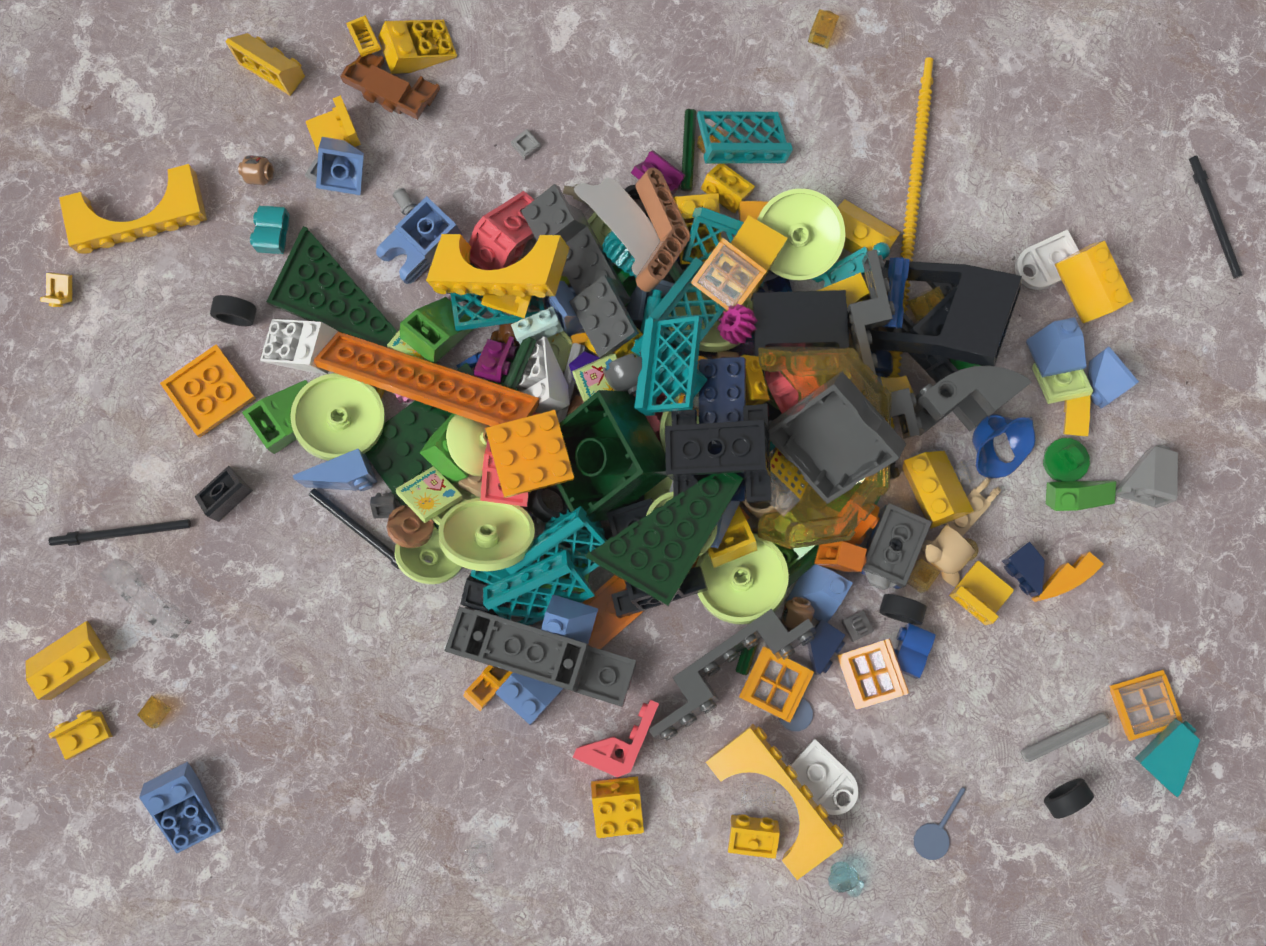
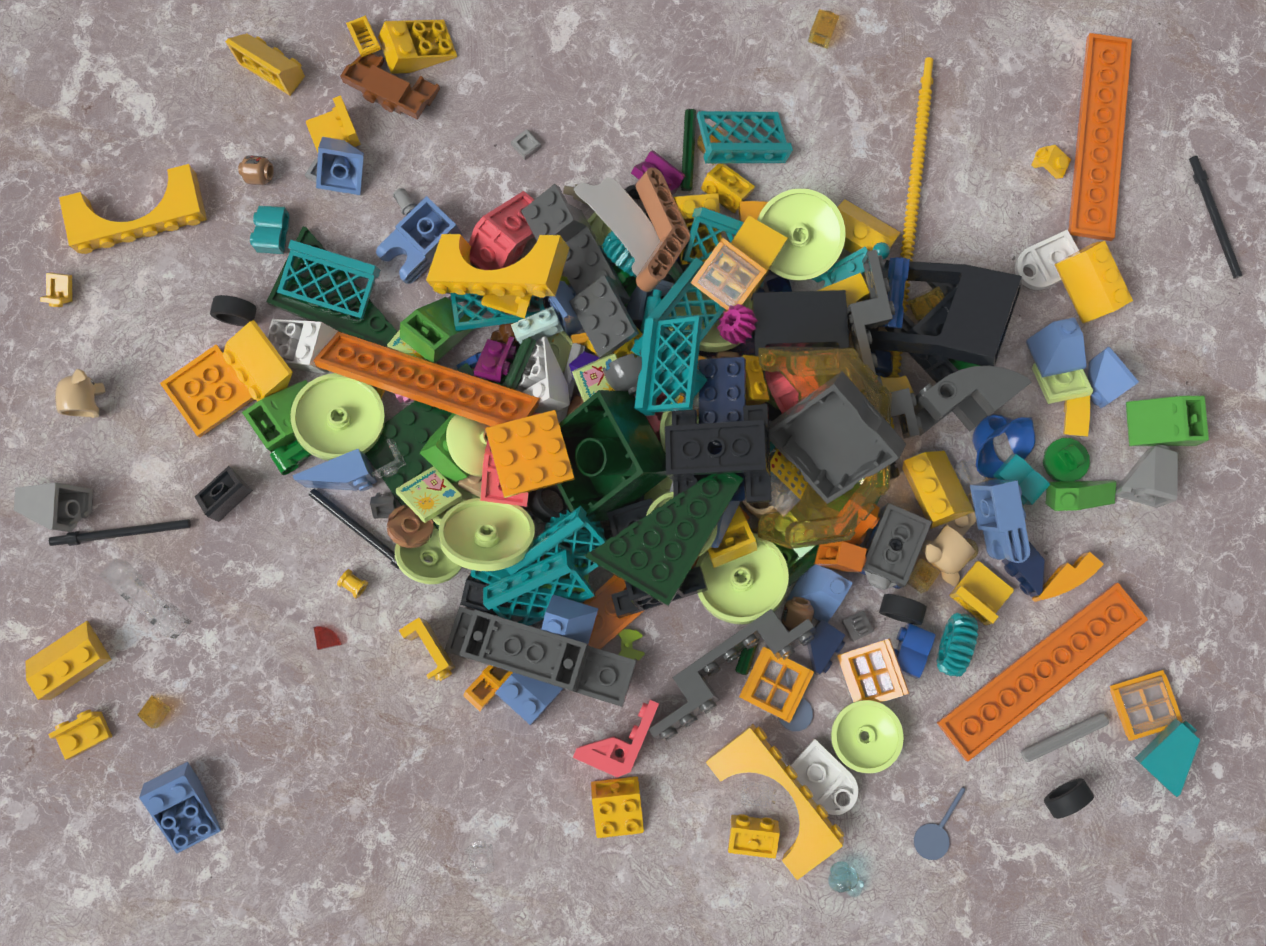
(54, 504): none -> light grey slope
(76, 395): none -> tan piece
(257, 362): none -> yellow slope
(288, 457): none -> green piece
(326, 638): none -> clear red tile
(332, 260): none -> teal fence
(352, 583): none -> yellow bush
(391, 468): none -> clear bracket
(421, 628): none -> yellow panel
(627, 637): none -> lime piece
(883, 739): none -> yellowish green dish
(957, 644): none -> teal gear
(1002, 519): none -> medium blue brick
(1029, 480): none -> teal brick
(1041, 671): none -> orange plate
(1052, 159): none -> yellow bracket
(1100, 137): none -> orange plate
(1167, 421): none -> bright green slope

